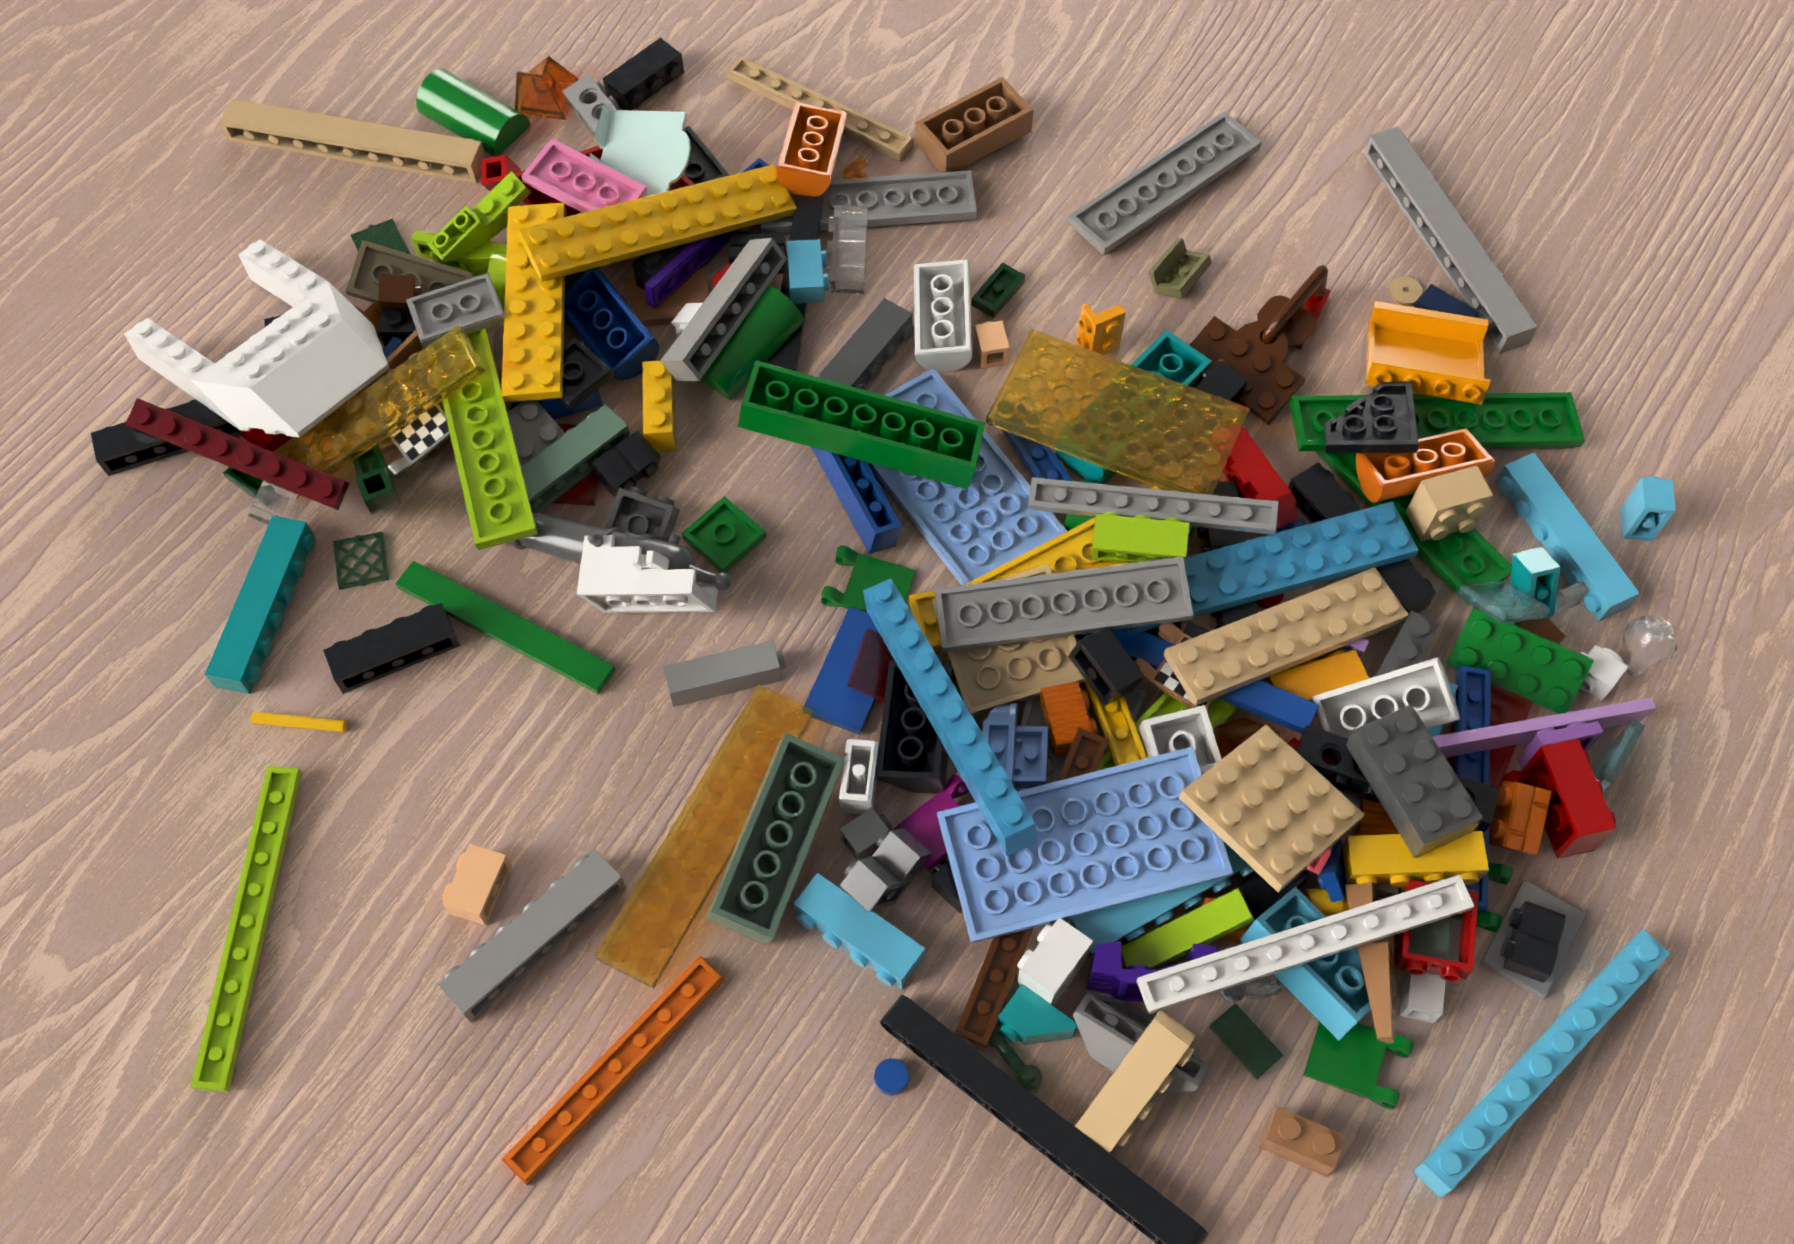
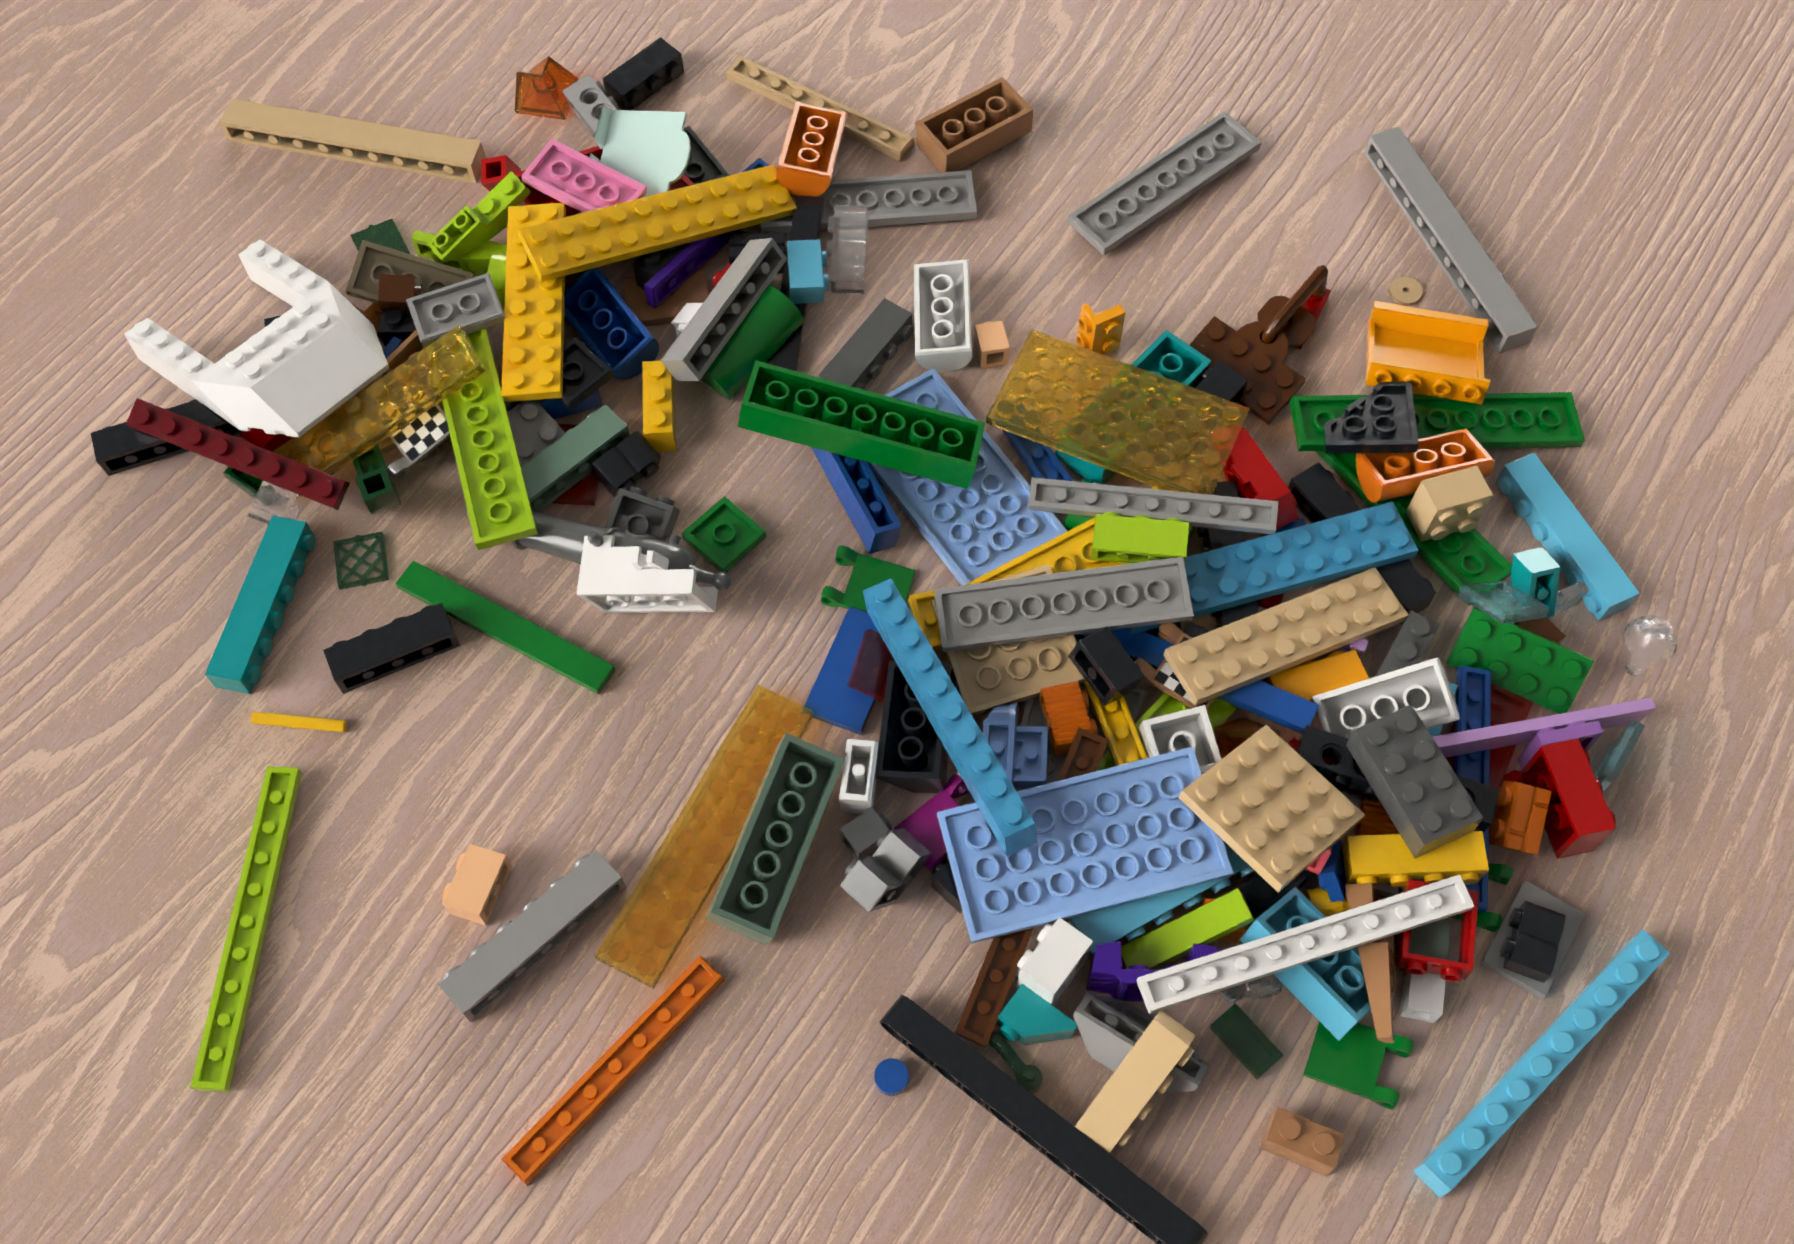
(469, 111): green brick -> none
(724, 673): light grey brick -> none
(855, 168): clear orange tile -> none
(860, 932): medium azure brick -> none
(998, 290): dark green plate -> none
(1178, 270): olive bracket -> none
(1439, 300): dark blue tile -> none
(1603, 673): white brick -> none
(1647, 509): medium azure brick -> none

